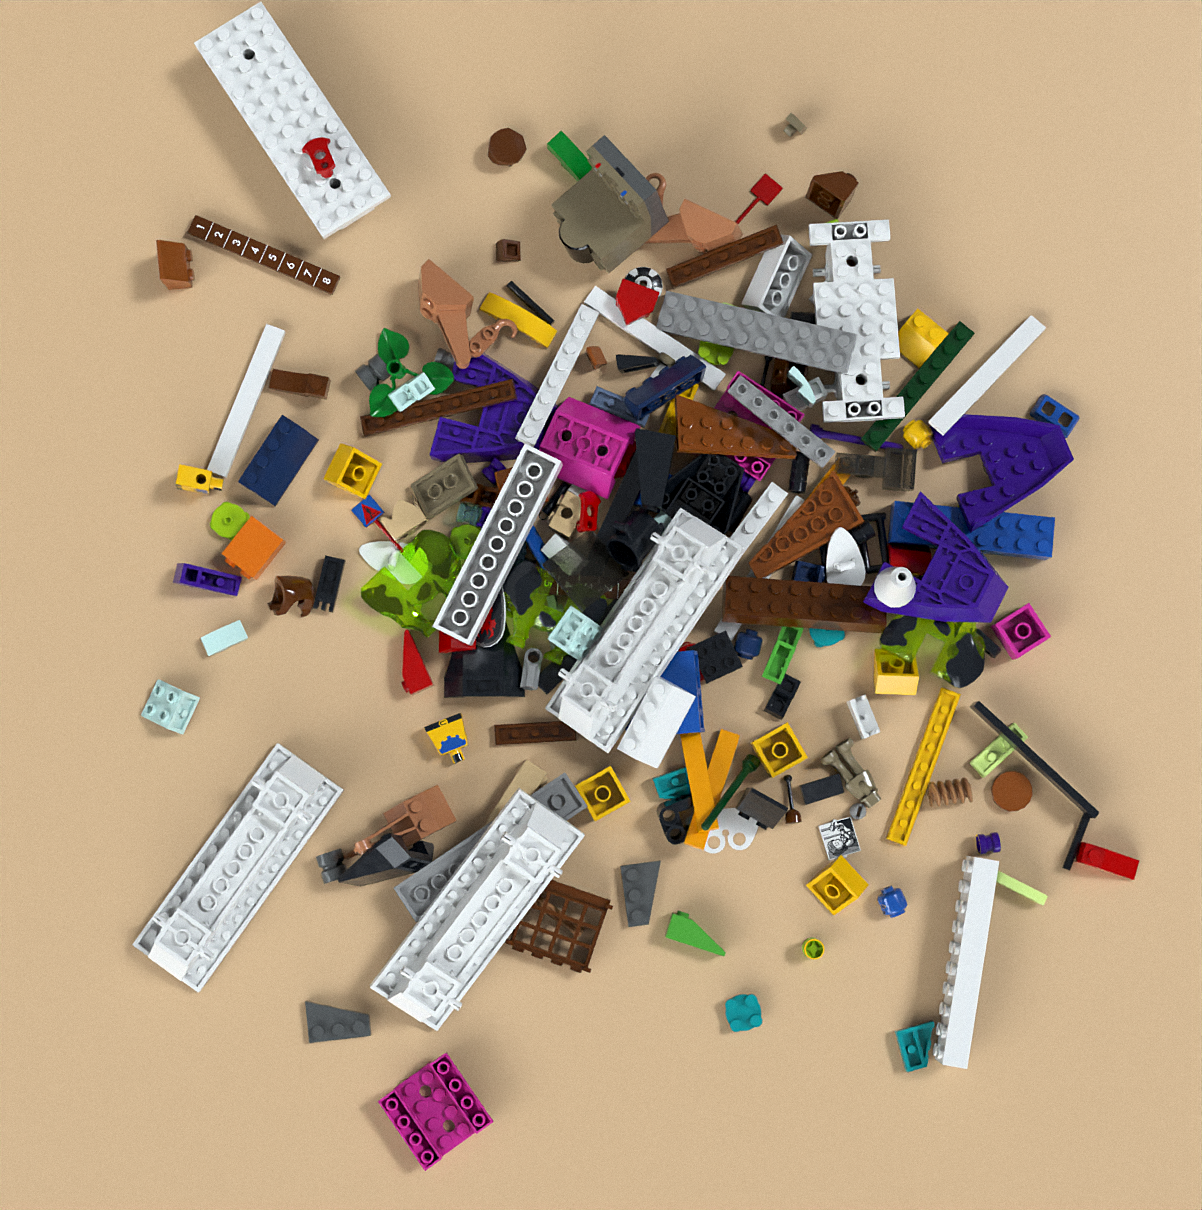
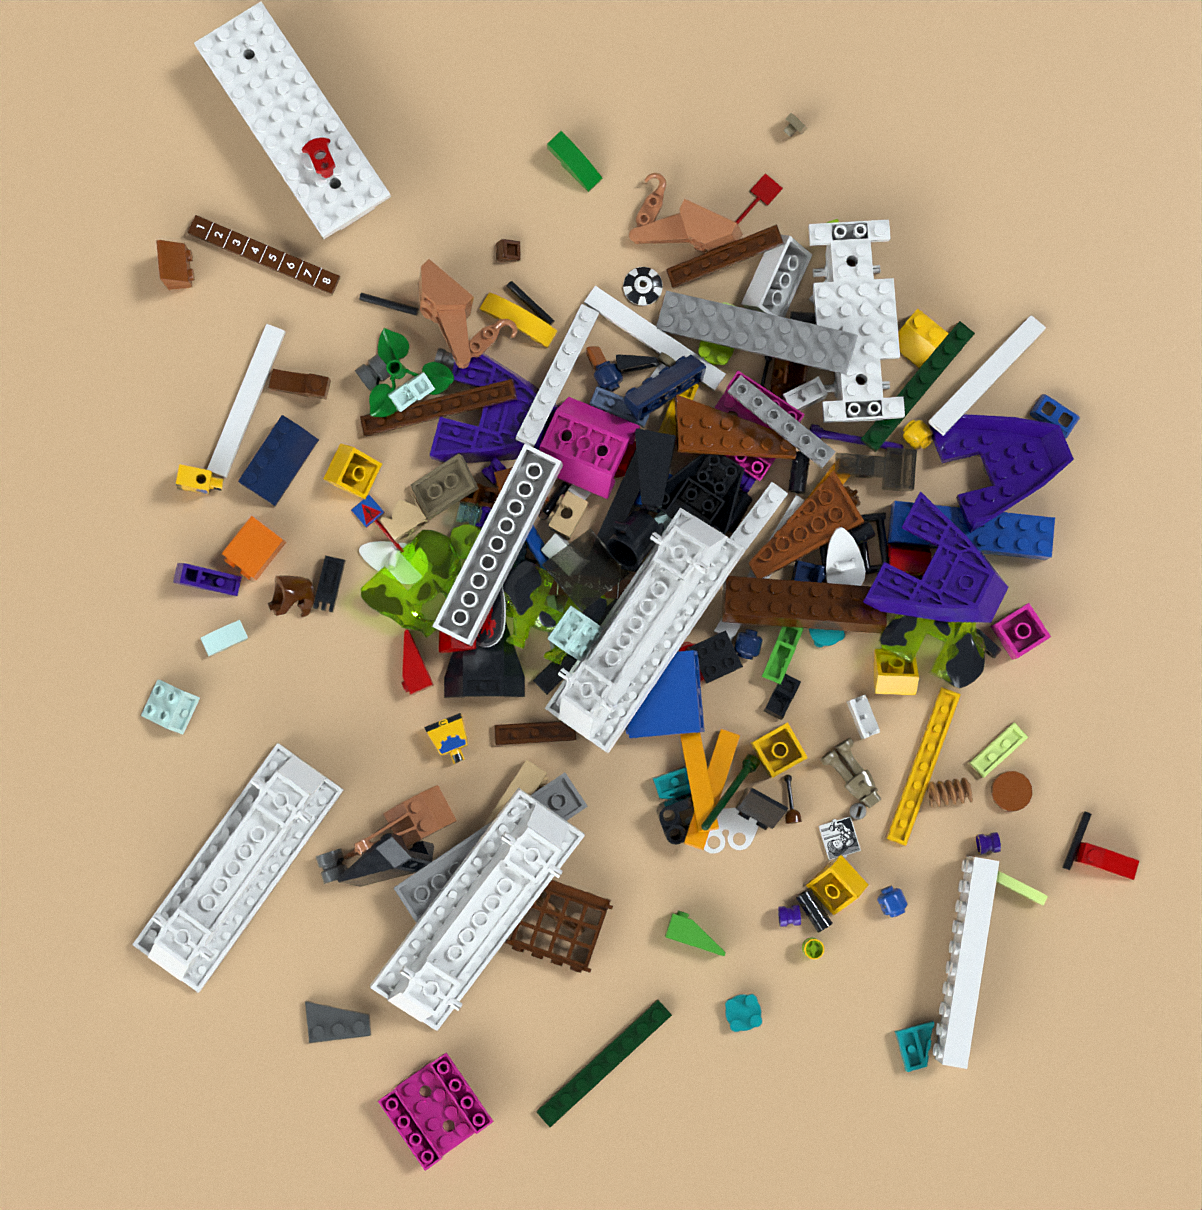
(228, 520): lime piece -> none
(388, 304): none -> black bar
(506, 147): reddish brown hat -> none
(531, 670): light grey piece -> none
(590, 500): red piece -> none
(602, 793): yellow brick -> none
(604, 1063): none -> dark green plate
(608, 210): dark tan piece -> none
(608, 376): none -> dark blue head
(635, 301): red slope -> none
(639, 890): dark grey wing -> none
(656, 722): white slope -> none
(789, 915): none -> dark purple wheel
(805, 392): light aqua slope -> none
(814, 910): none -> black axle
(822, 789): black slope -> none
(832, 192): reddish brown slope -> none
(895, 586): white cone -> none
(1034, 759): black tile -> none

